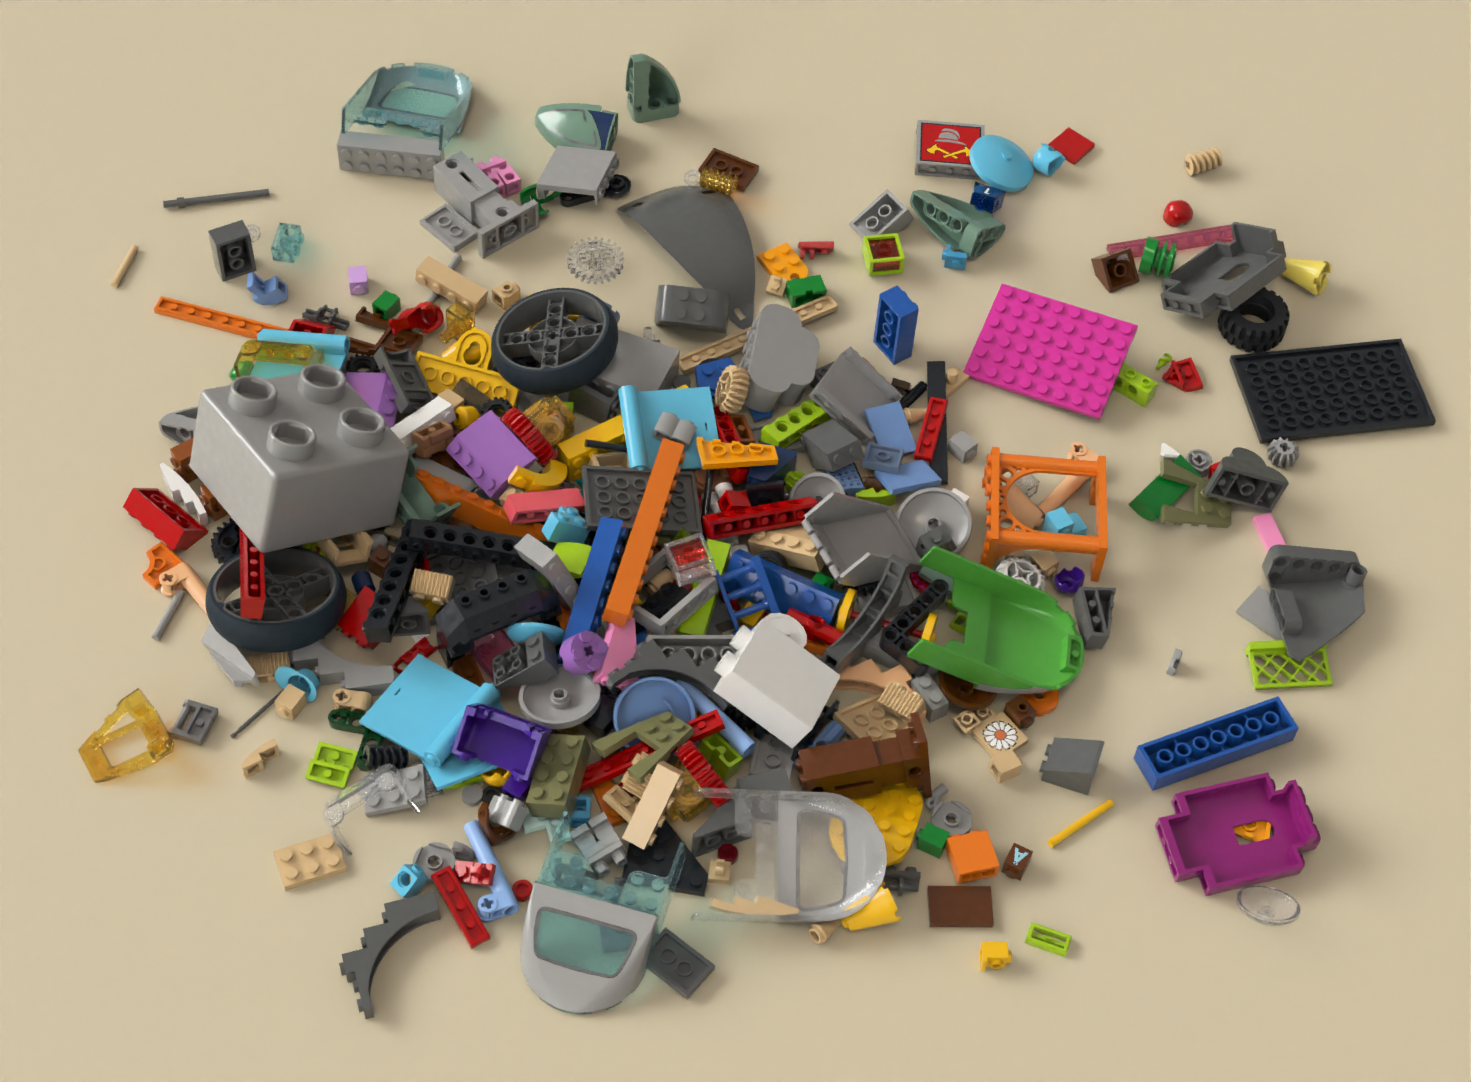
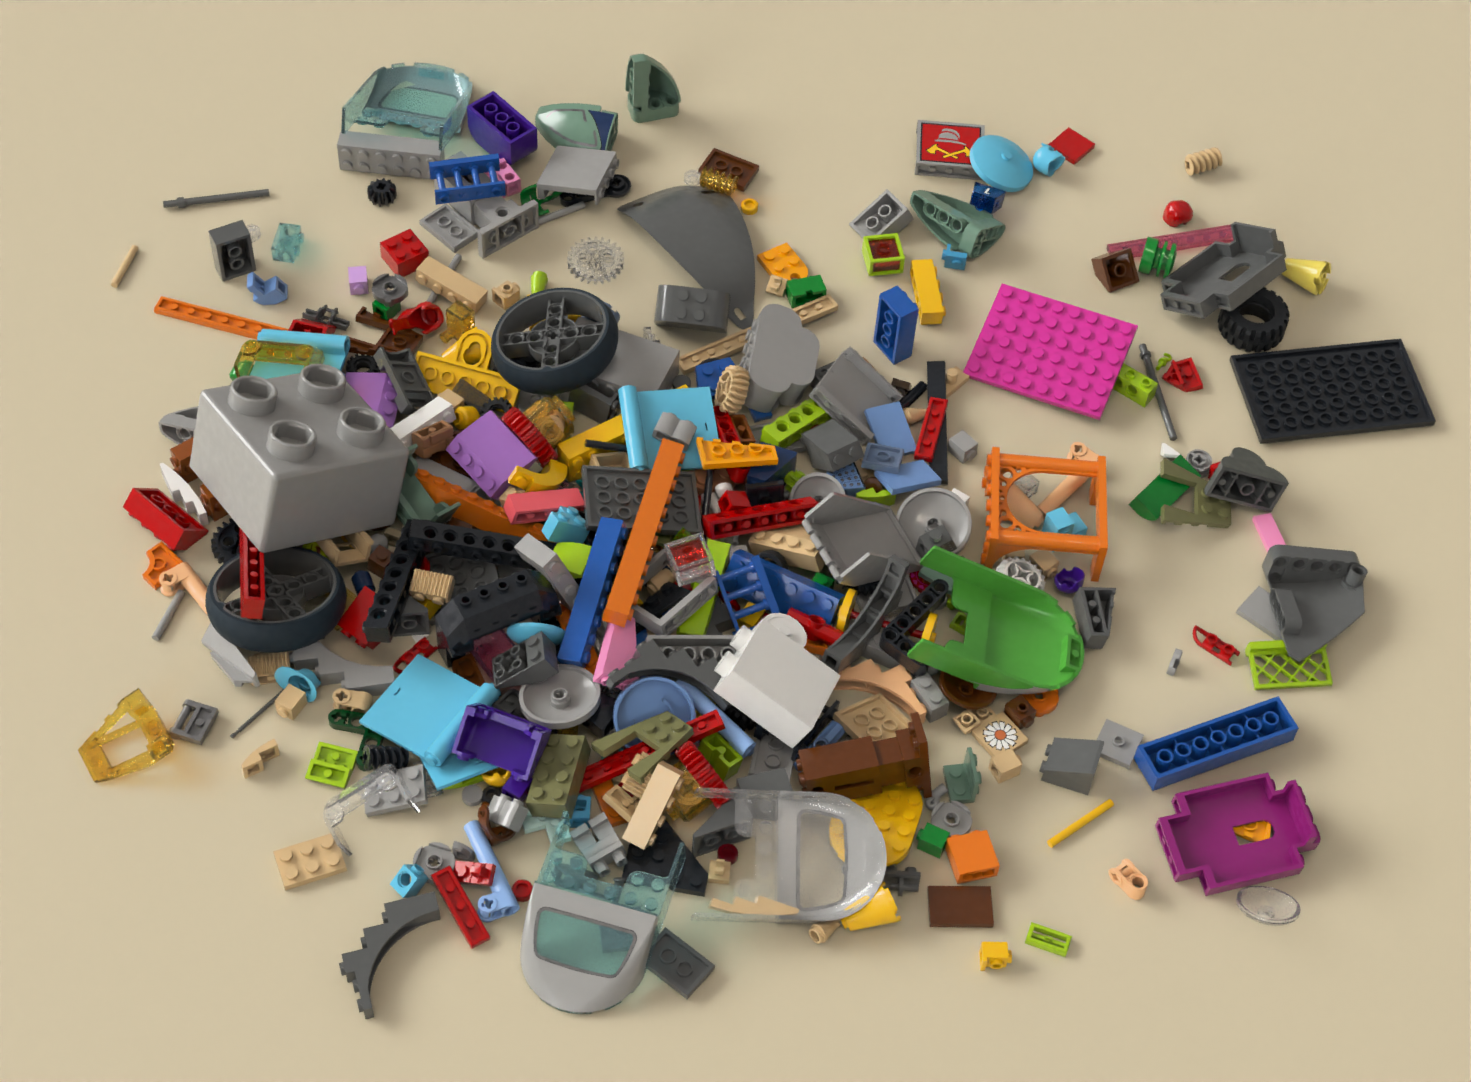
(381, 192): none -> black gear
(389, 297): none -> flat silver plate
(403, 252): none -> red brick
(467, 166): none -> blue fence
(501, 128): none -> dark purple brick
(509, 703): none -> dark grey hinge
(538, 281): none -> lime cone
(561, 212): none -> light grey piece
(583, 653): medium lavender brick -> none
(749, 206): none -> yellow tile
(822, 247): red plate -> none
(901, 702): tan brick -> none
(927, 292): none -> yellow brick
(963, 779): none -> sand green bracket
(1017, 862): reddish brown brick -> none
(1119, 743): none -> light grey plate
(1127, 876): none -> light nougat piece
(1145, 356): none -> dark grey bar
(1212, 641): none -> red piece
(1283, 452): light grey gear -> none

